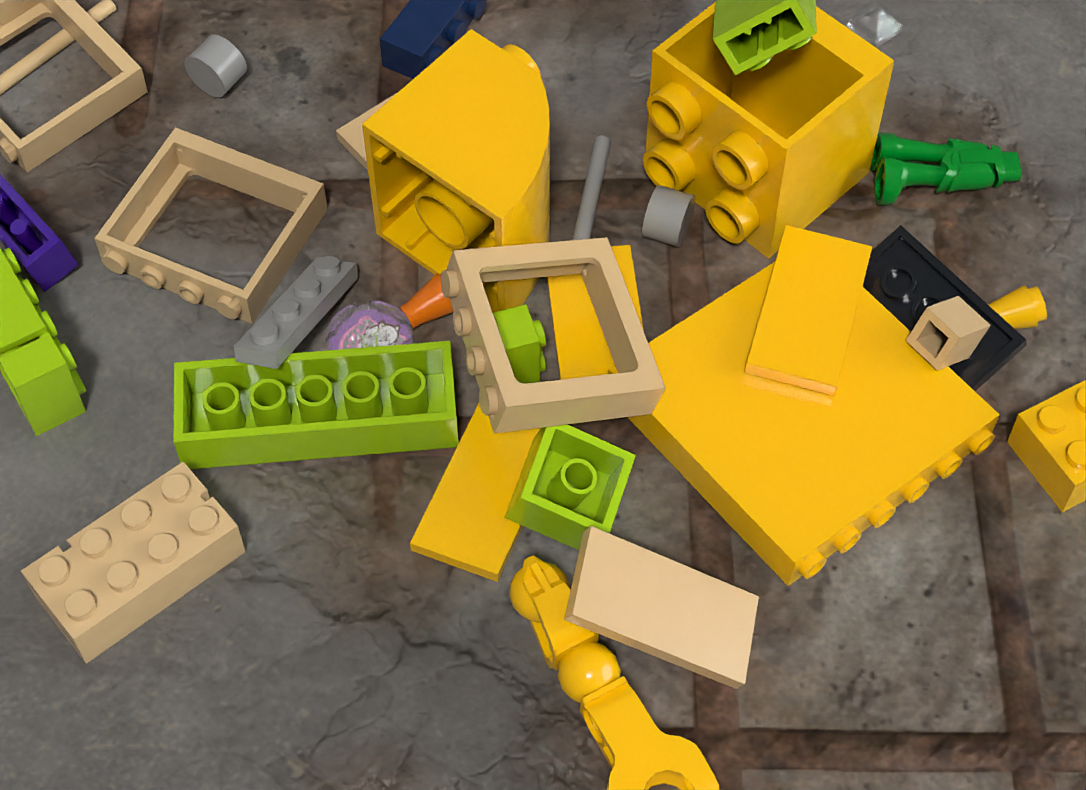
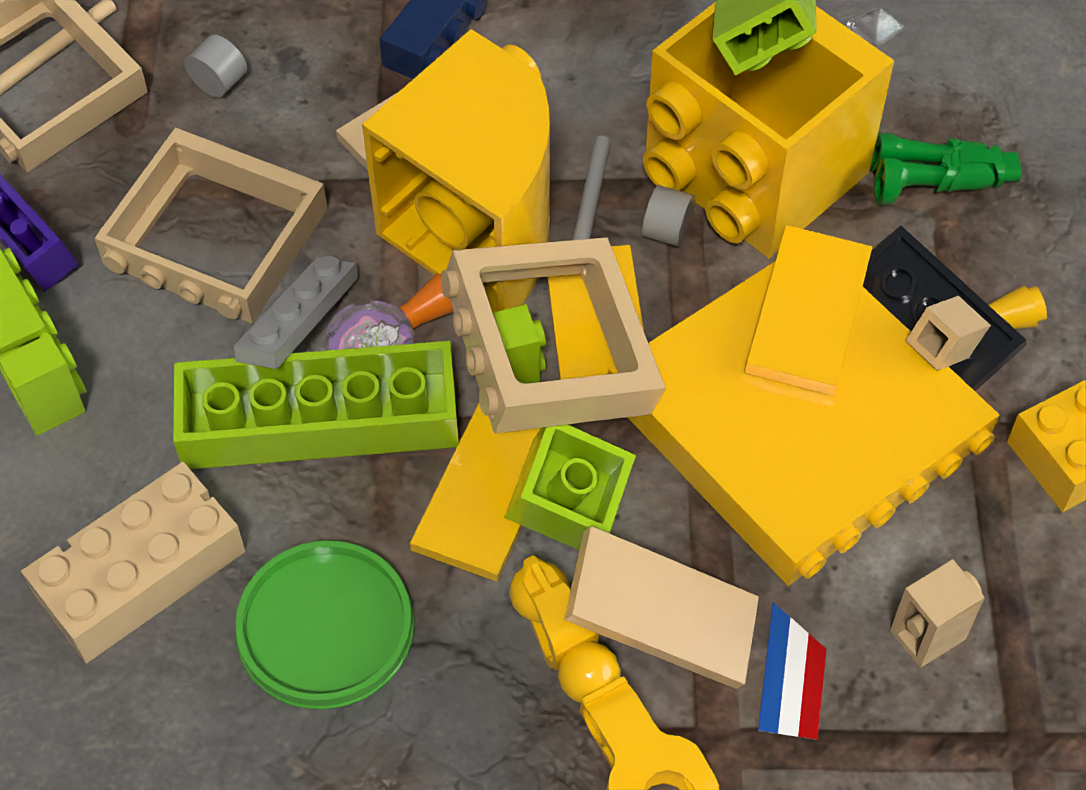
(324, 625): none -> bright green brick
(792, 679): none -> sticker
(937, 612): none -> tan brick

